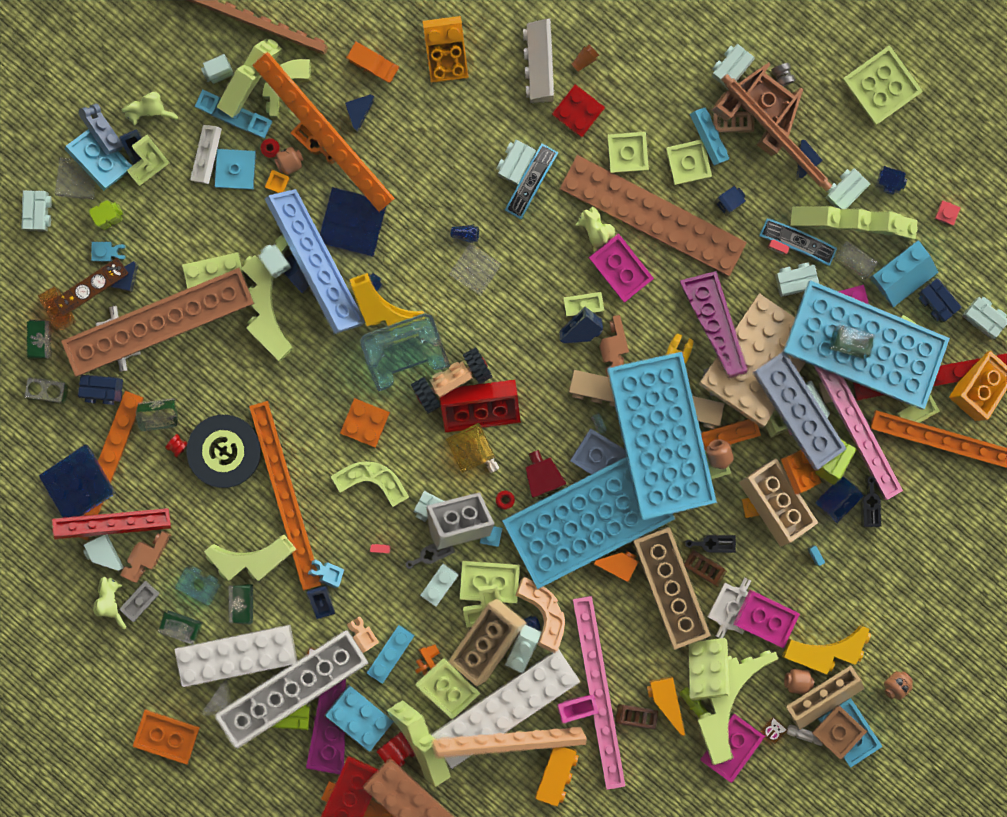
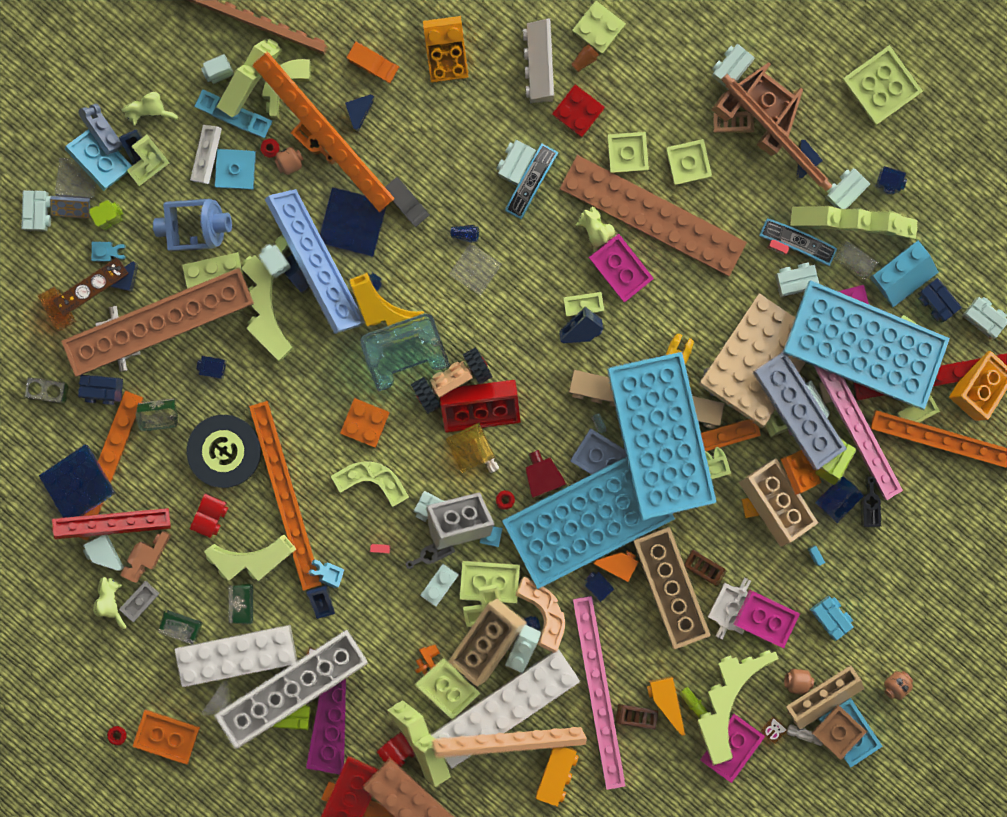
(39, 339): piece -> none
(70, 207): none -> sand blue tile
(110, 735): none -> red plate
(176, 445): red wheel -> none
(186, 585): clear light blue brick -> none
(208, 516): none -> red brick
(211, 367): none -> clear blue brick
(213, 225): none -> medium blue piece
(277, 182): light orange plate -> none
(359, 718): medium azure plate -> none
(364, 636): light nougat plate -> none
(390, 654): medium azure plate -> none
(407, 202): none -> dark grey piece
(577, 708): dark pink slope -> none
(598, 27): none -> yellowish green plate
(598, 586): none -> clear blue brick
(614, 346): nougat plate -> none
(708, 669): yellowish green plate -> none
(709, 136): medium azure plate -> none
(711, 309): magenta wing -> none
(716, 548): black piece -> none
(719, 454): nougat head -> none
(730, 200): dark blue slope -> none
(783, 70): flat silver wheel -> none
(821, 656): yellow arch -> none
(832, 618): none -> medium azure brick
(851, 341): clear piece -> none
(947, 213): coral plate -> none

